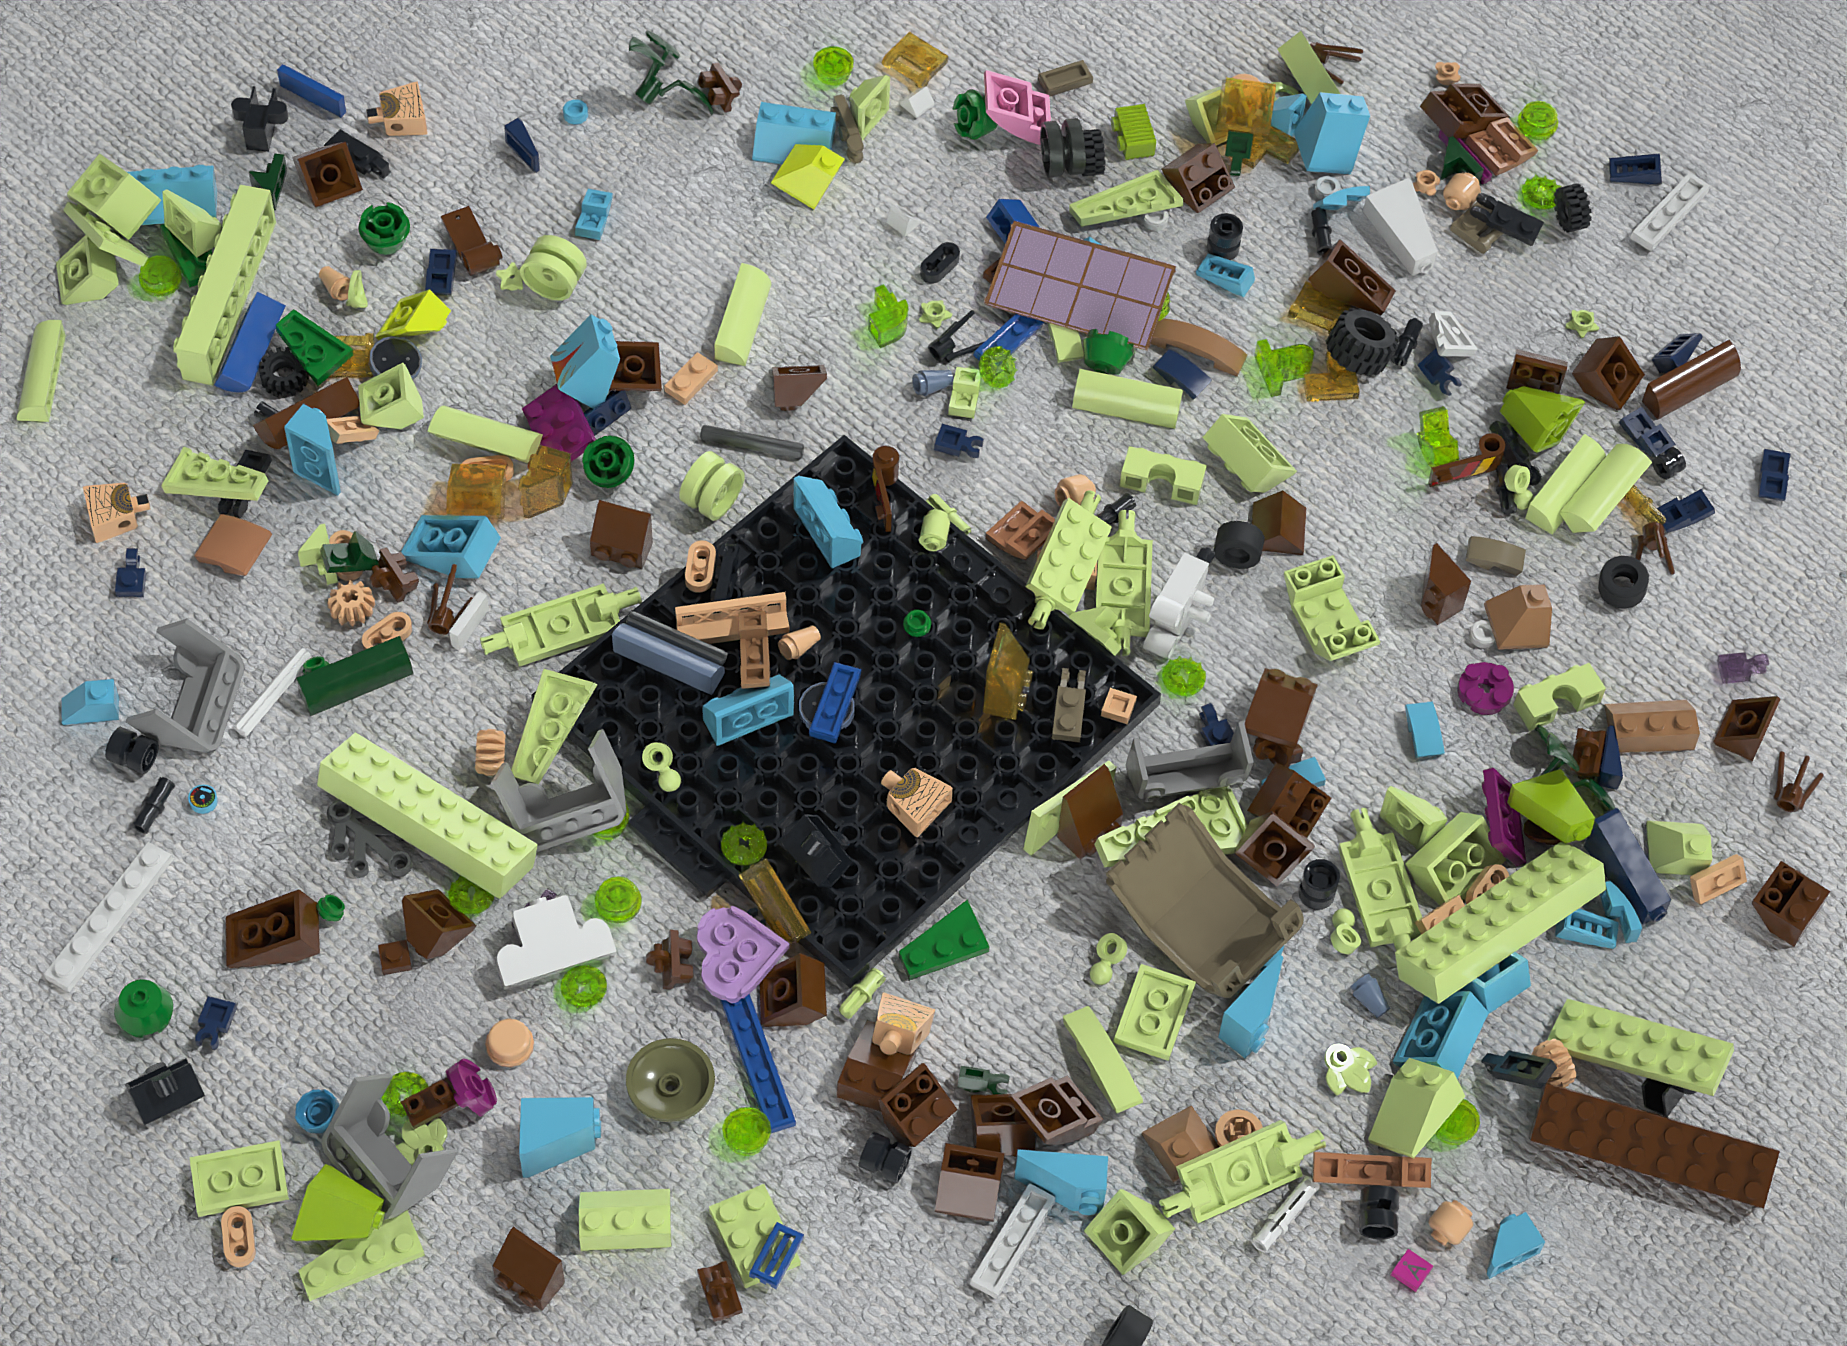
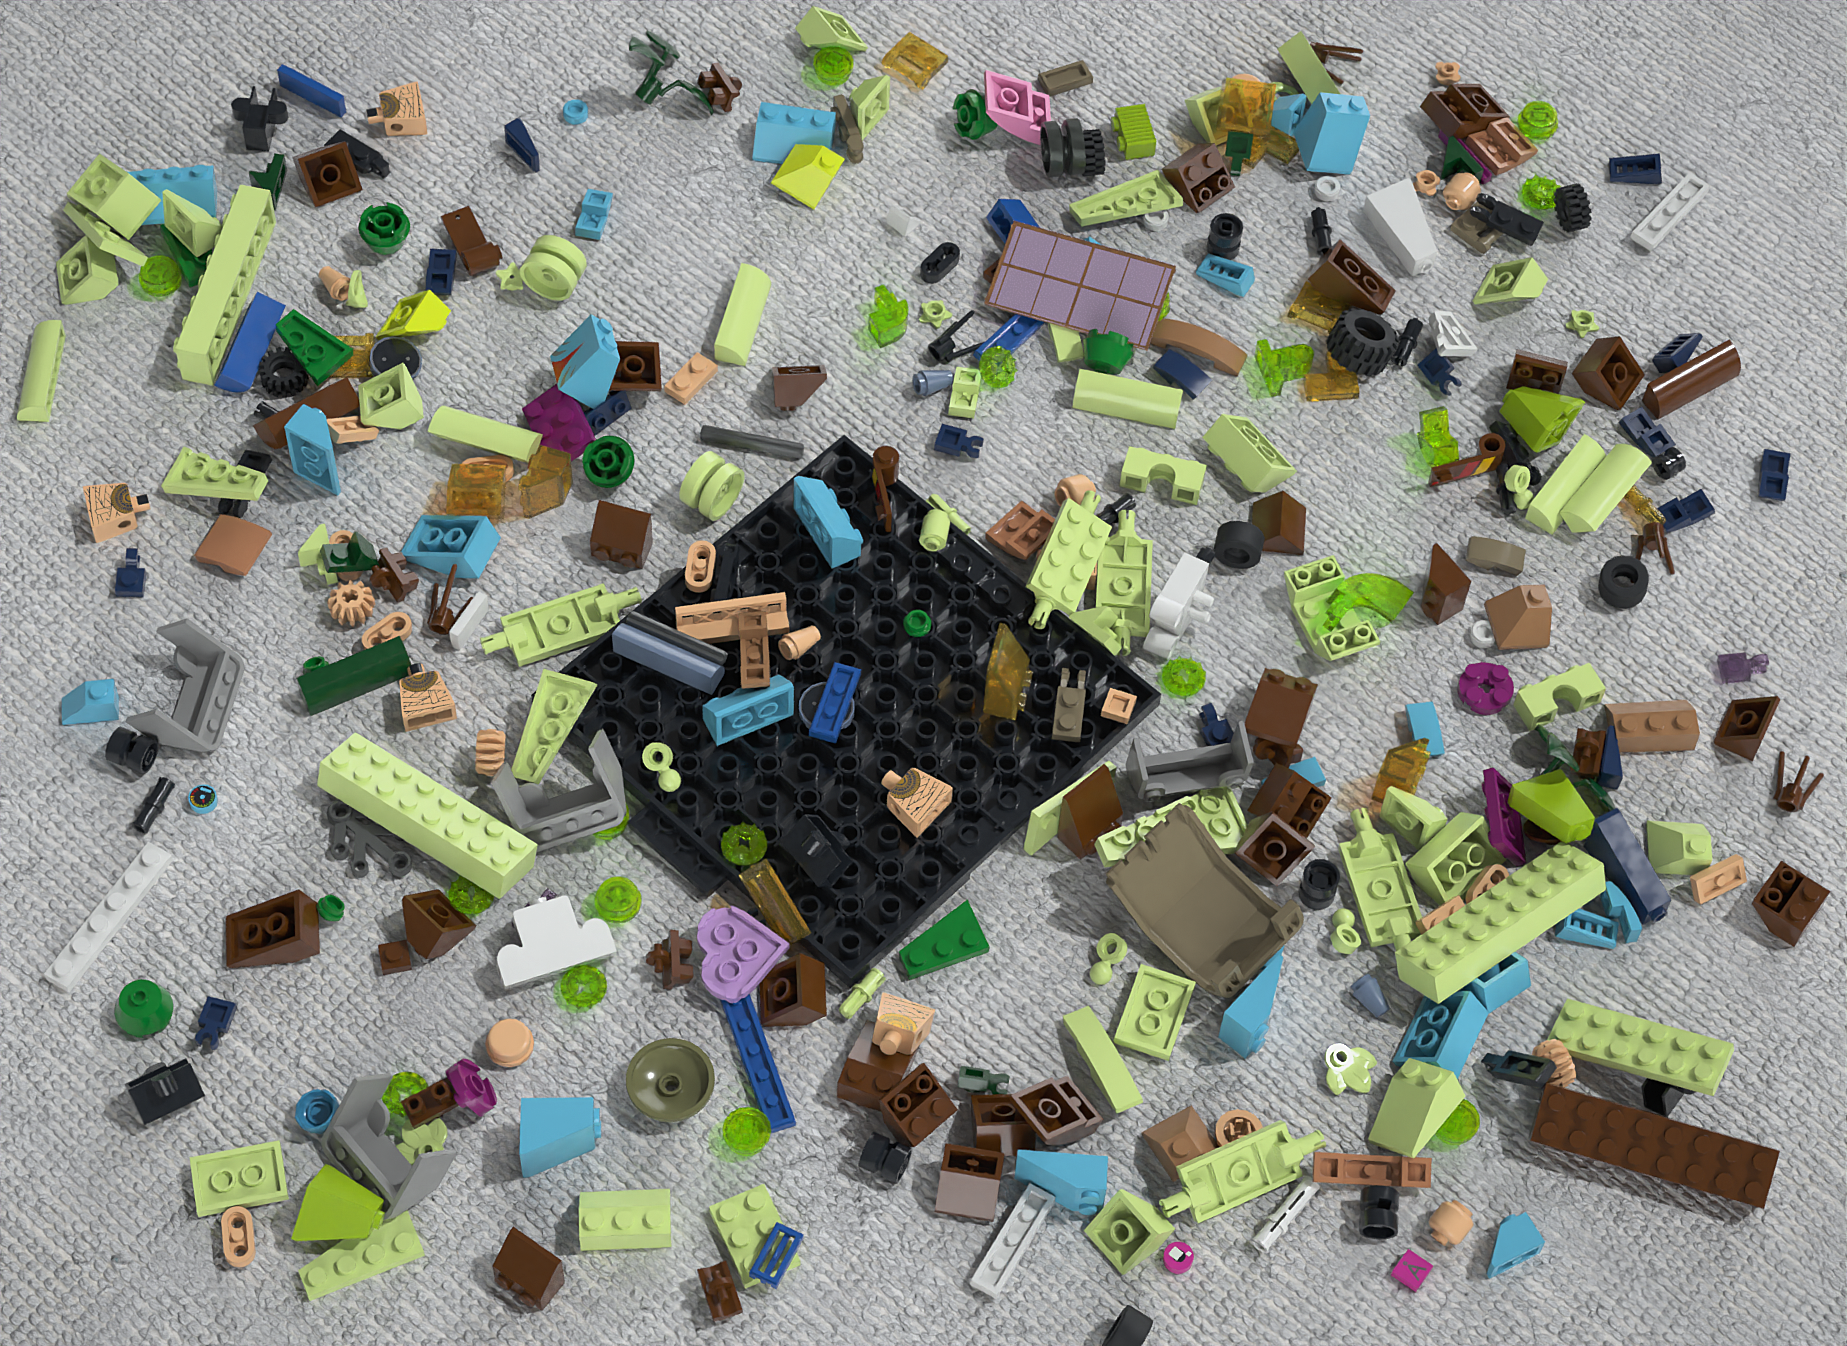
(272, 692): white axle -> none
(425, 699): none -> light nougat torso
(826, 29): none -> yellowish green slope
(918, 102): white slope -> none
(1178, 1257): none -> dark pink tile
(1339, 199): medium azure slope -> none
(1368, 591): none -> clear neon green arch
(1402, 769): none -> clear yellow slope
(1512, 282): none -> yellowish green slope

